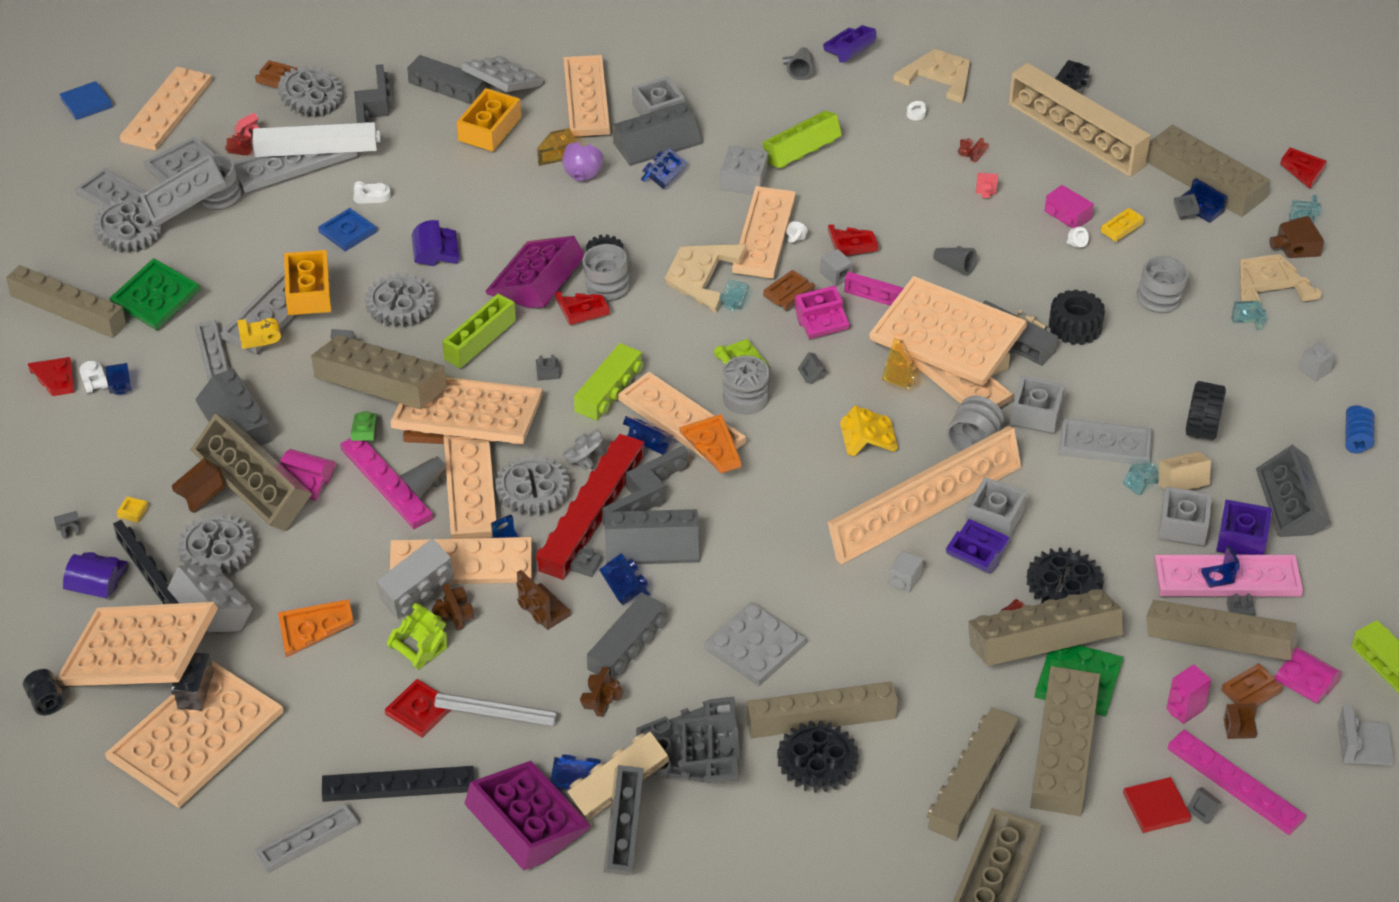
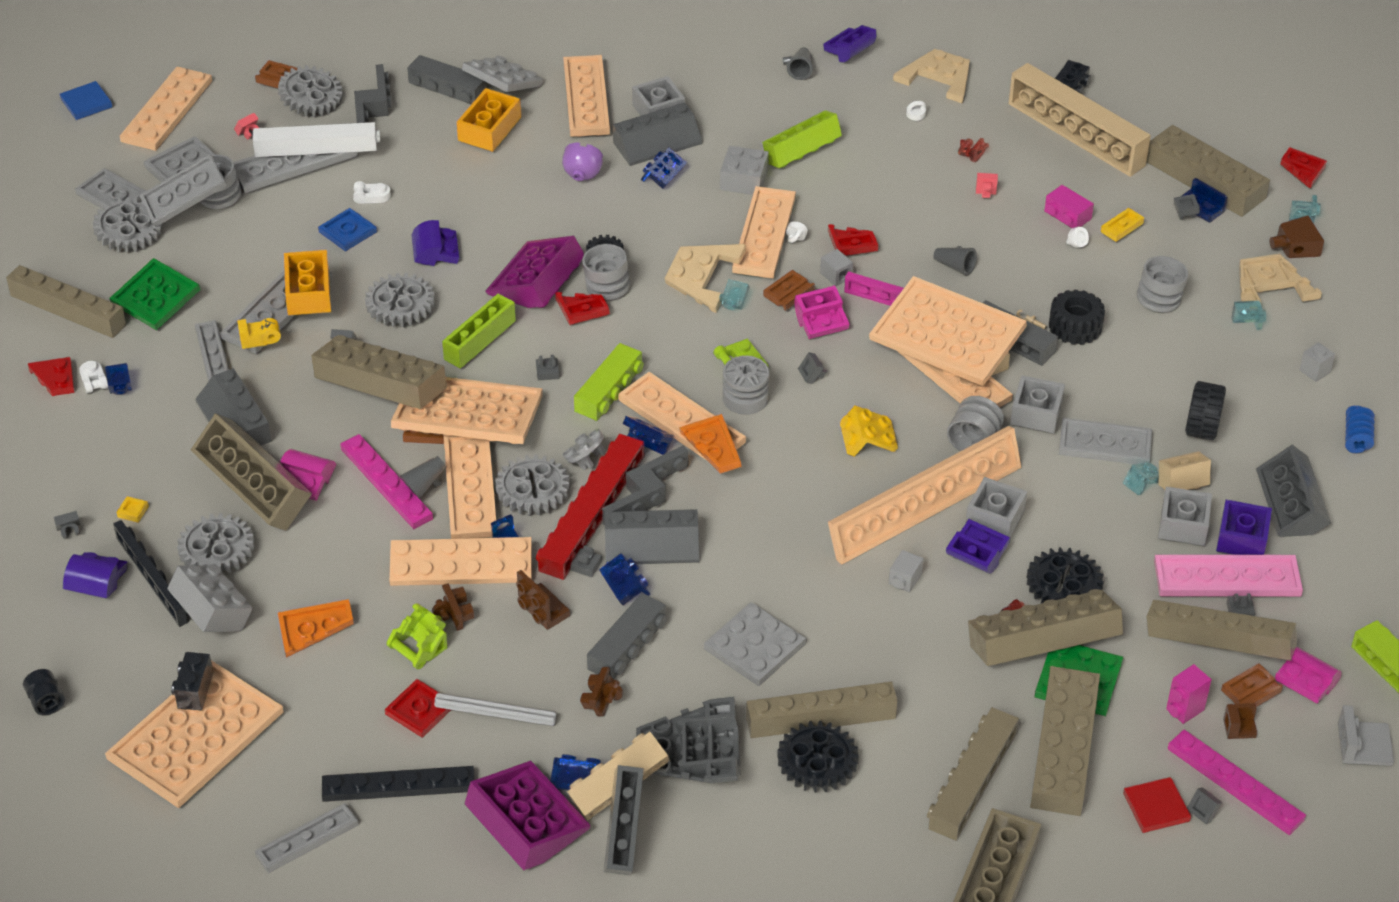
(137, 644): light nougat plate -> none
(200, 484): reddish brown panel -> none
(239, 144): clear red piece -> none
(364, 426): bright green plate -> none
(415, 578): light grey brick -> none
(553, 146): clear yellow slope -> none
(900, 366): clear yellow slope -> none
(1227, 570): clear blue bracket -> none

